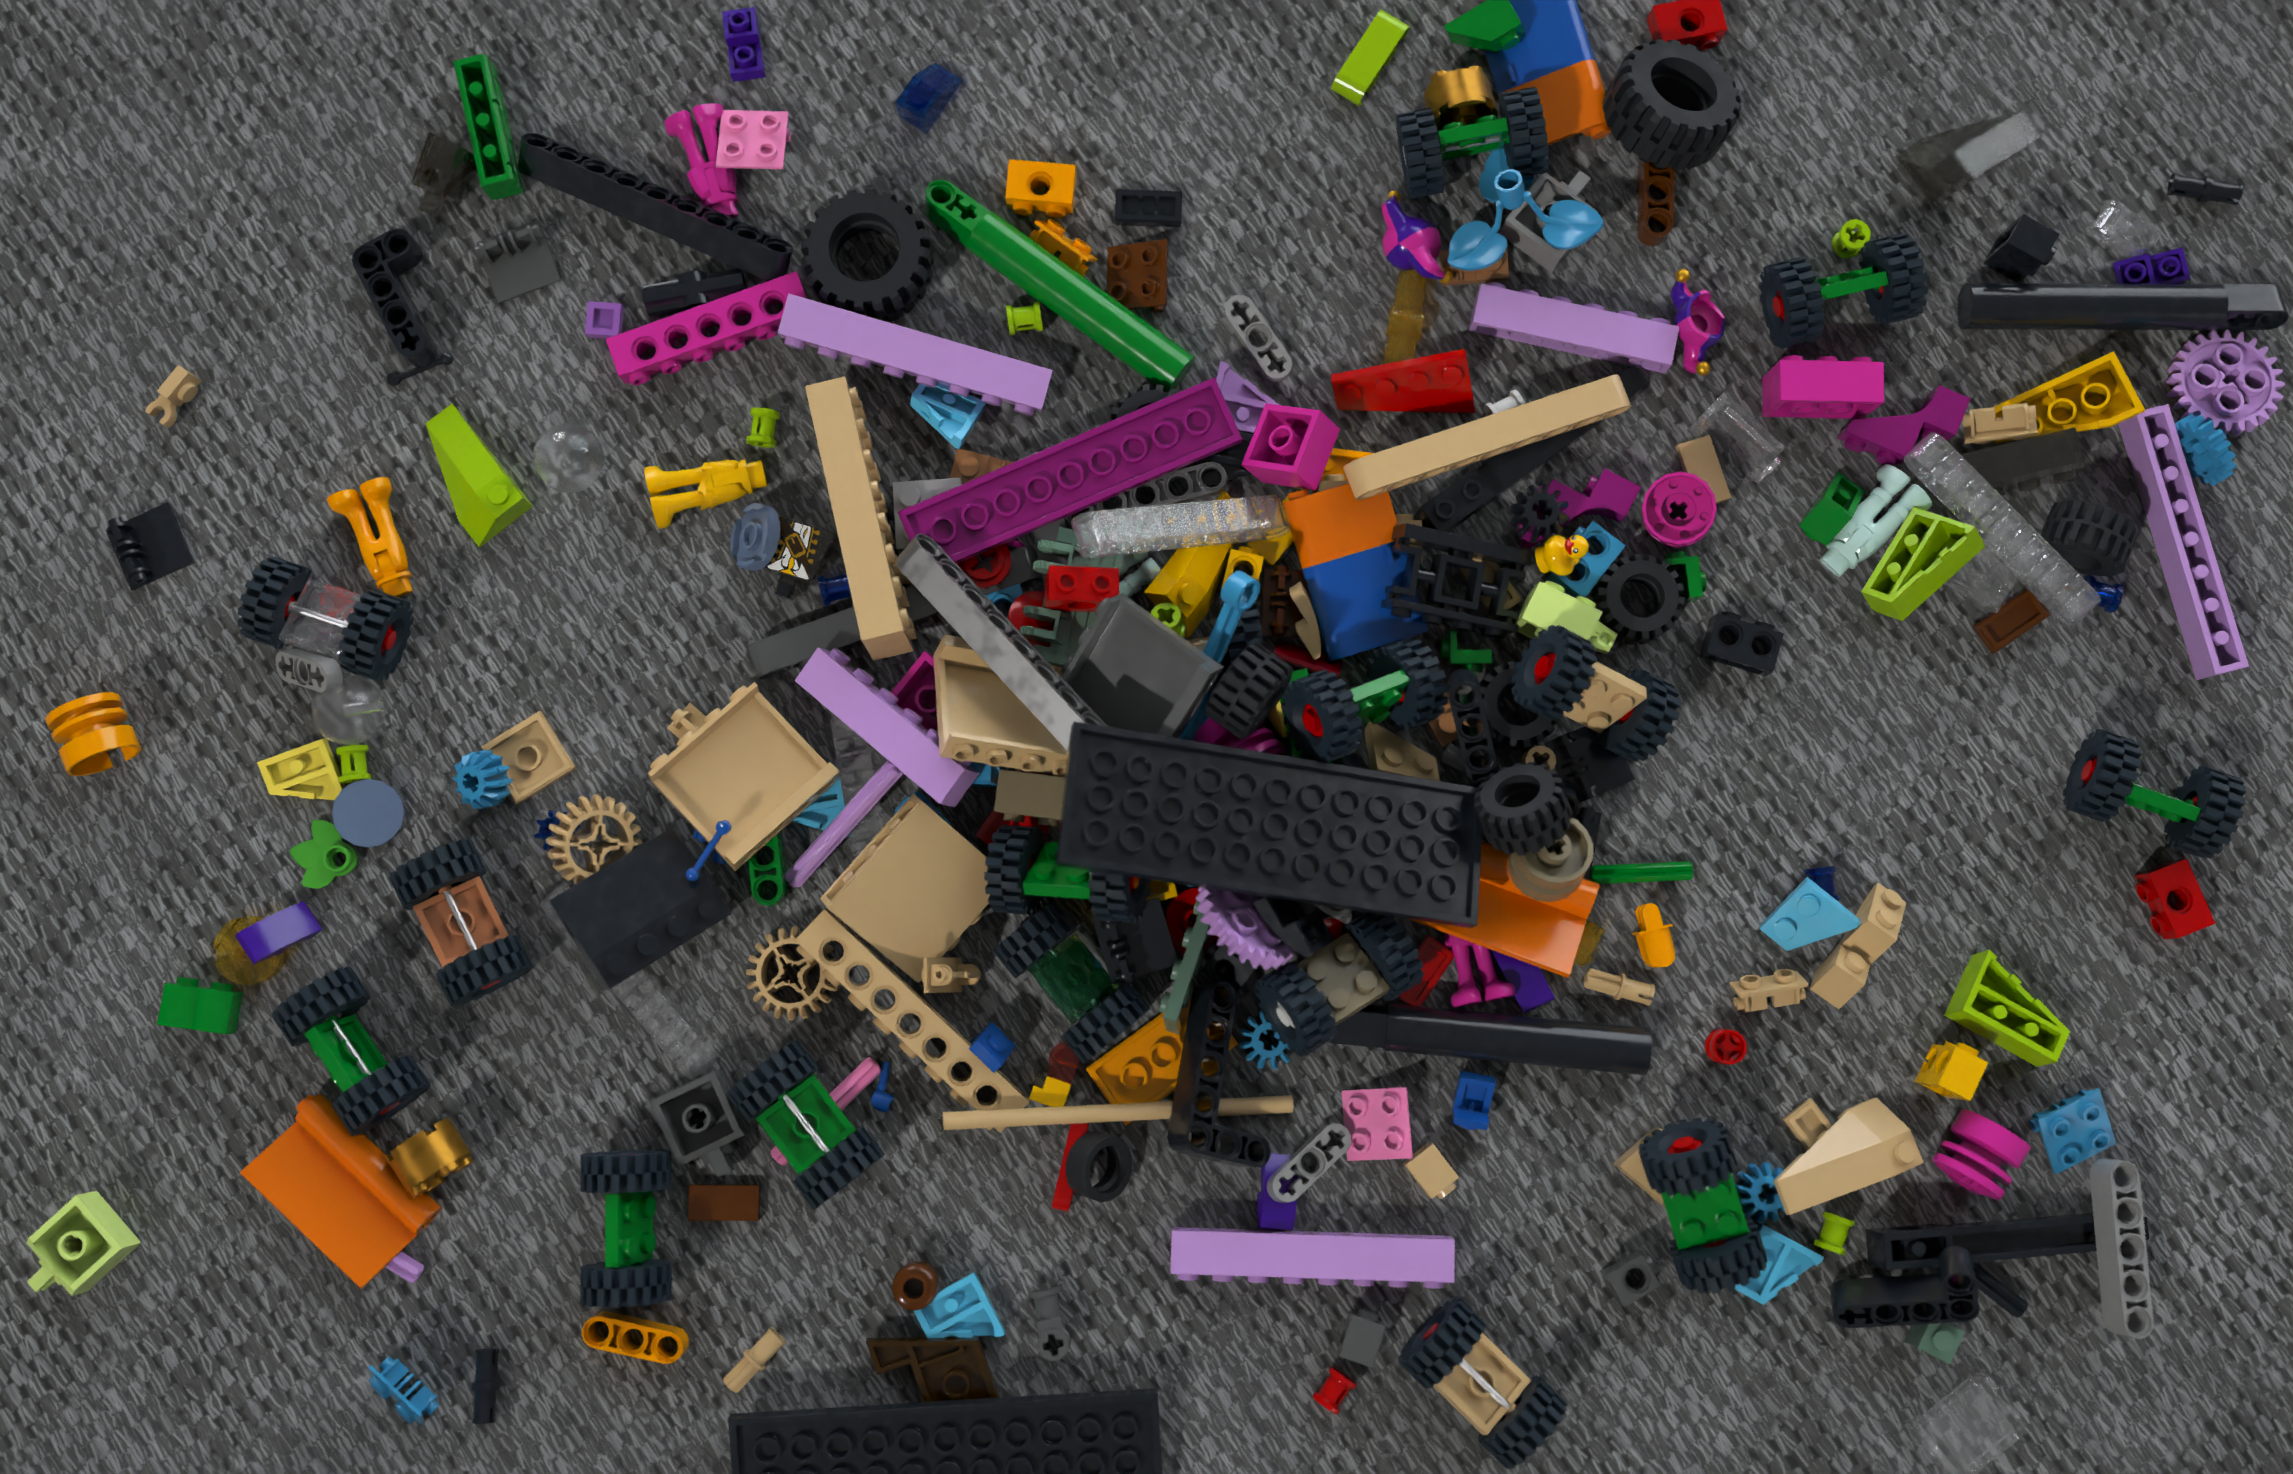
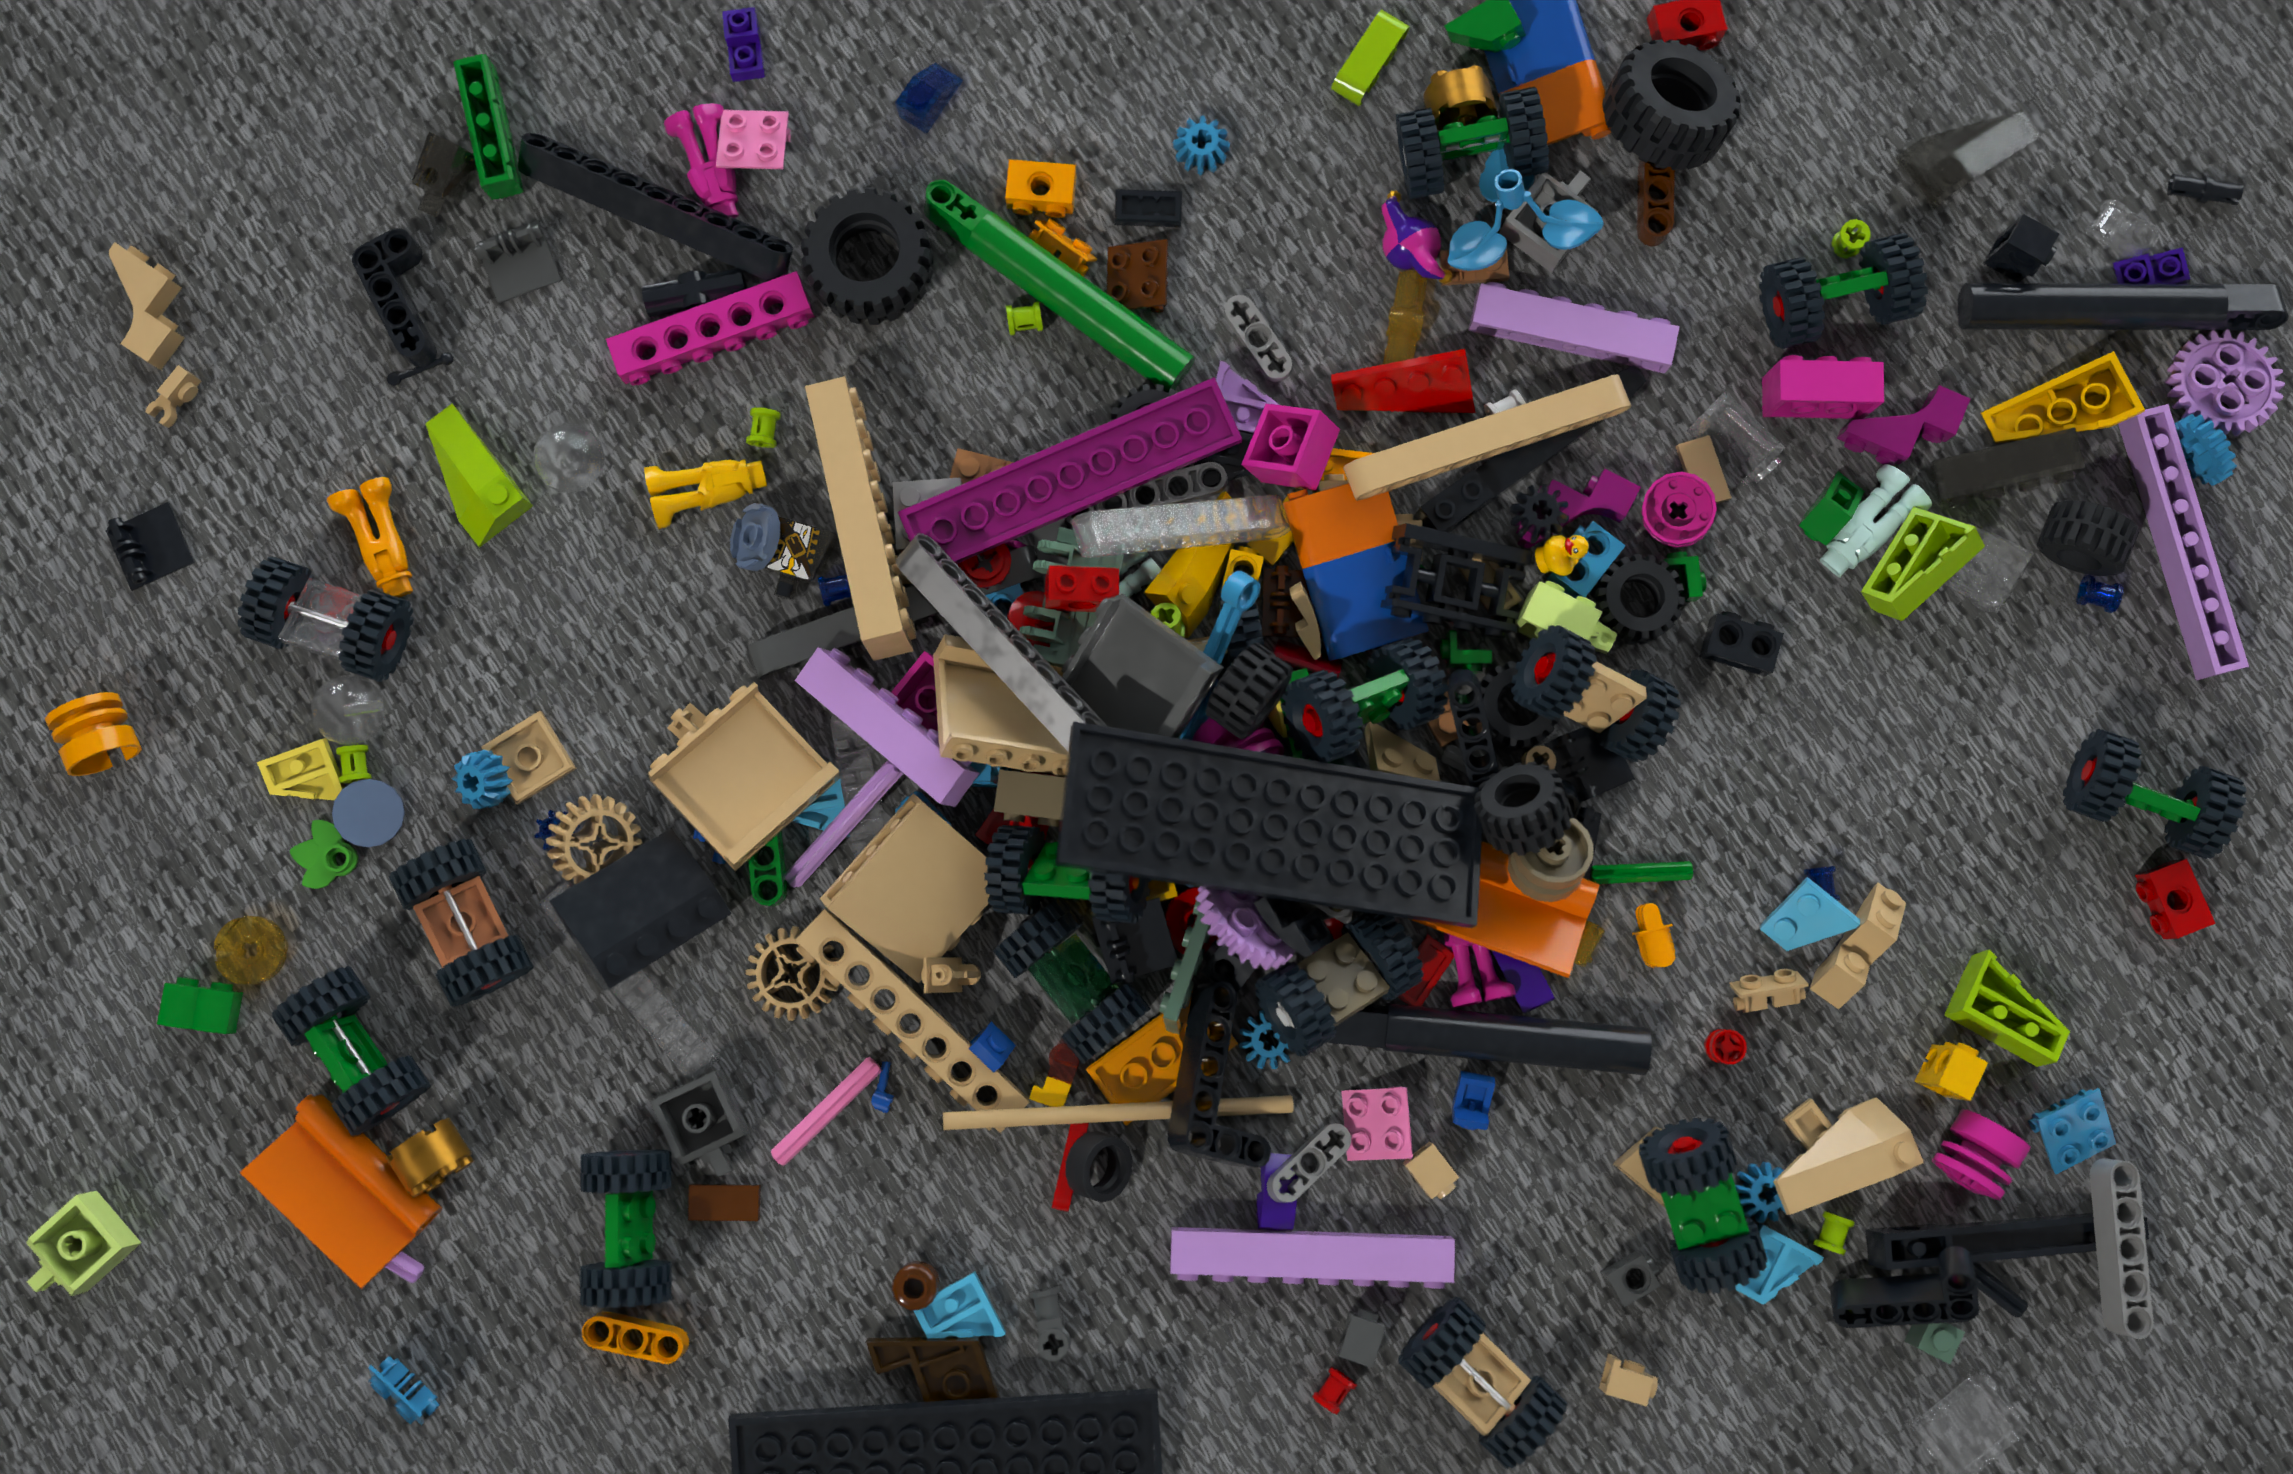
(150, 293): none -> tan arch
(278, 932): dark purple slope -> none
(308, 670): light grey beam -> none
(485, 1386): black pin -> none
(604, 319): medium lavender plate -> none
(722, 828): blue hinge -> none
(754, 1360): tan axle -> none
(805, 1123): plate -> none
(914, 353): lavender brick -> none
(947, 412): medium azure wing -> none
(1188, 149): none -> dark azure gear
(1619, 986): tan axle -> none
(1627, 1381): none -> tan brick
(1698, 321): dark pink piece -> none
(2002, 530): clear beam -> none
(2011, 621): reddish brown tile -> none
(2016, 424): tan hinge -> none

